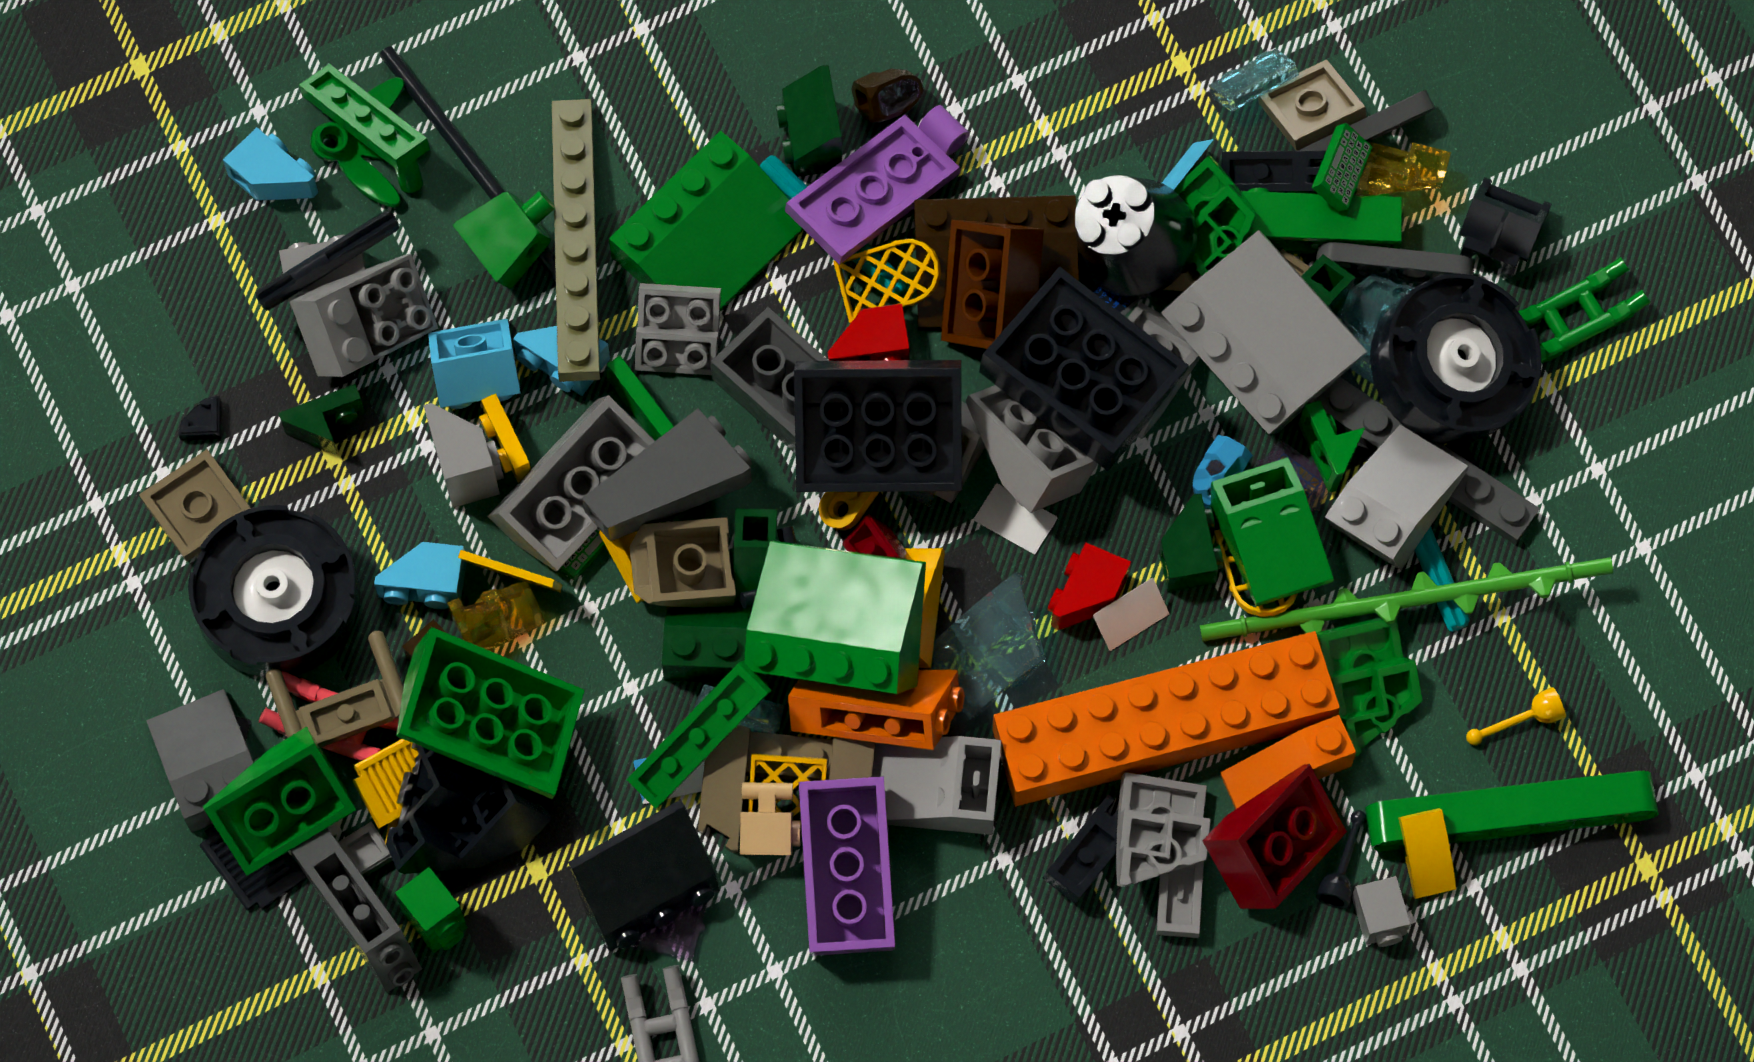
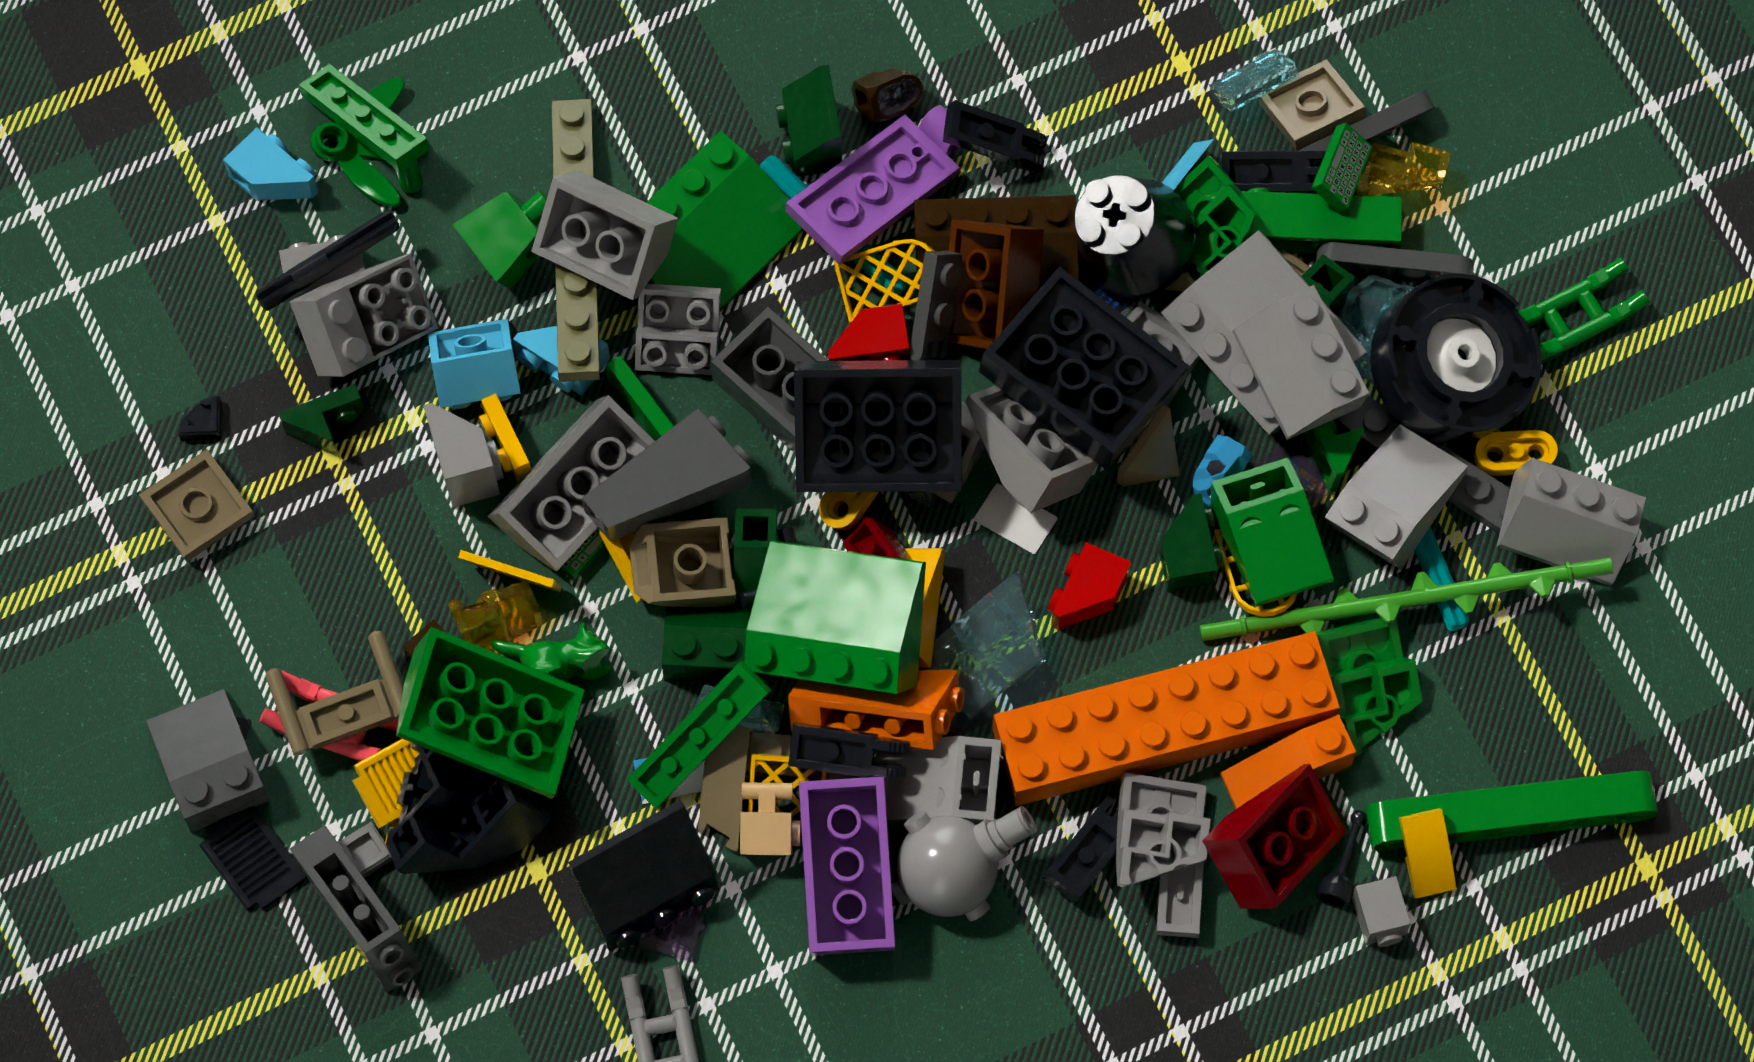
(274, 591): black piece -> none
(279, 802): green slope -> none
(424, 574): medium azure slope -> none
(432, 911): green brick -> none
(453, 138): black piece -> none
(562, 660): none -> green animal
(603, 233): none -> light grey slope
(843, 751): none -> black hinge
(935, 305): none -> dark grey hinge
(953, 863): none -> light grey piece
(993, 136): none -> black hinge
(1131, 614): white sticker -> none
(1153, 454): none -> dark tan slope
(1301, 362): none -> light grey slope
(1502, 226): black piece -> none
(1513, 450): none -> yellow plate
(1545, 708): yellow hinge -> none
(1569, 518): none -> light grey slope

